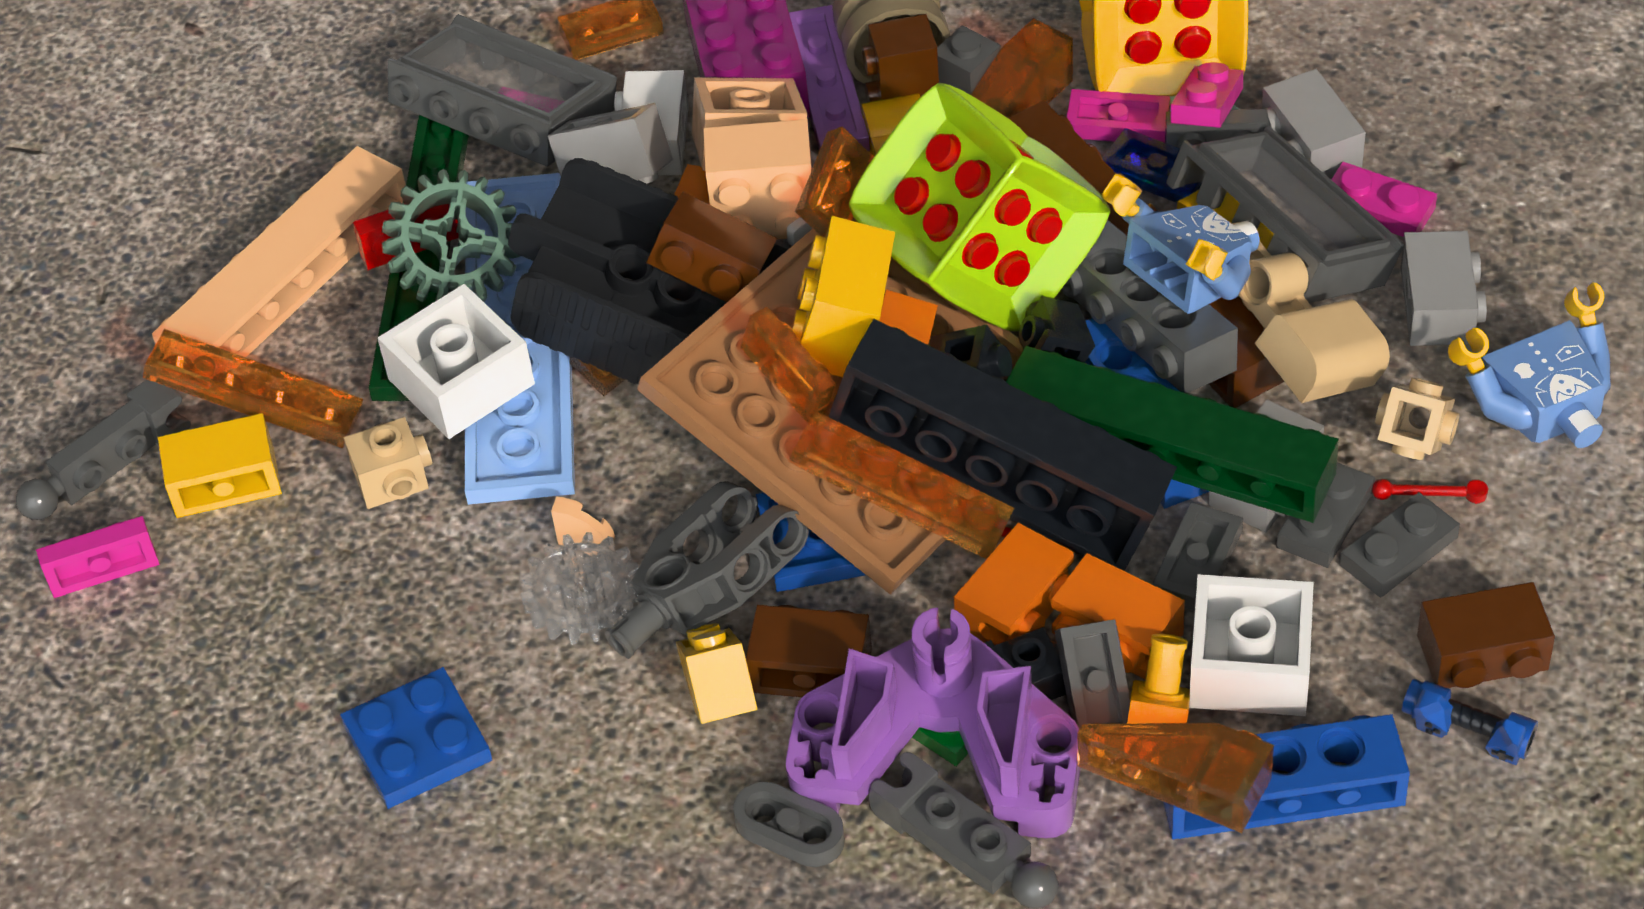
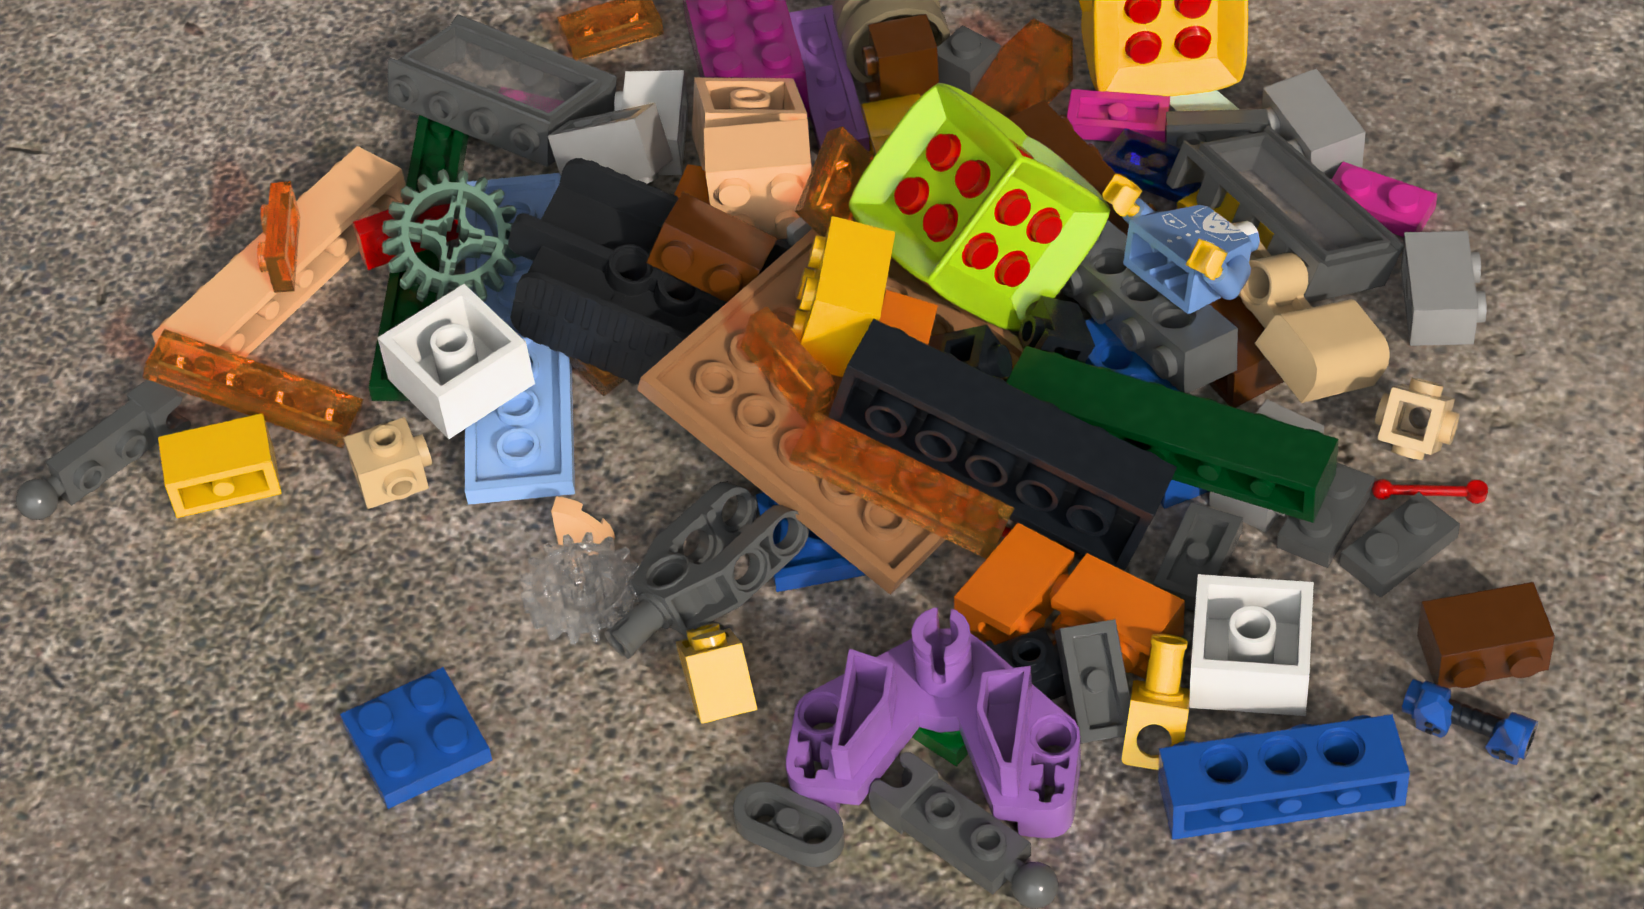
(97, 556): dark pink plate -> none
(281, 226): none -> clear orange plate
(802, 648): reddish brown brick -> none
(1188, 765): clear orange slope -> none
(1207, 95): dark pink plate -> none
(1546, 380): medium blue torso -> none

